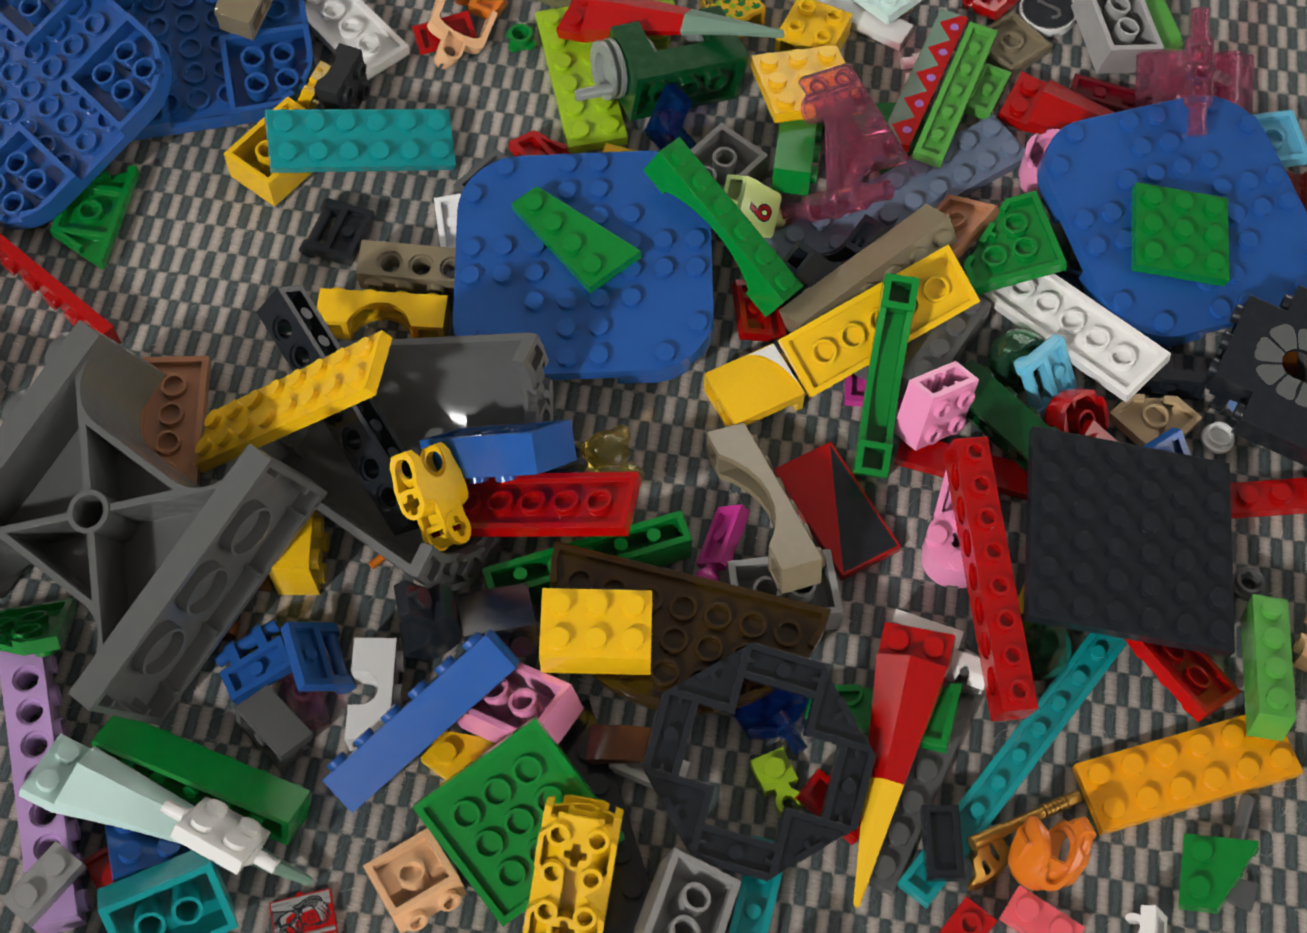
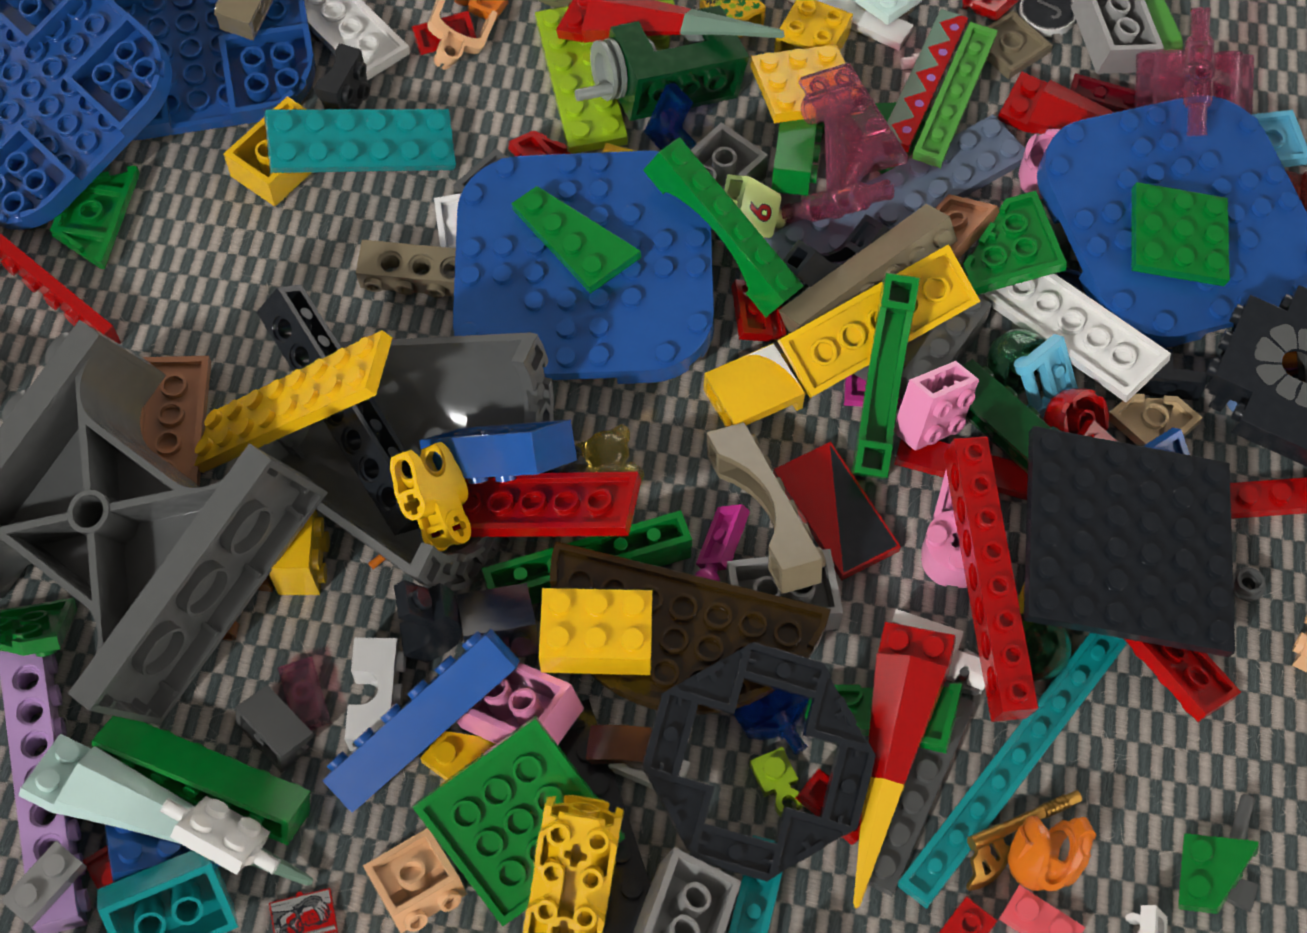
(257, 669): blue plate -> none
(308, 97): yellow wing -> none
(310, 660): blue plate -> none
(346, 235): black plate -> none
(351, 309): yellow arch -> none
(520, 38): green plate -> none
(942, 843): black tile -> none
(988, 91): bright green plate -> none
(1181, 773): light orange plate -> none
(1218, 437): white plate -> none
(1267, 668): bright green brick -> none

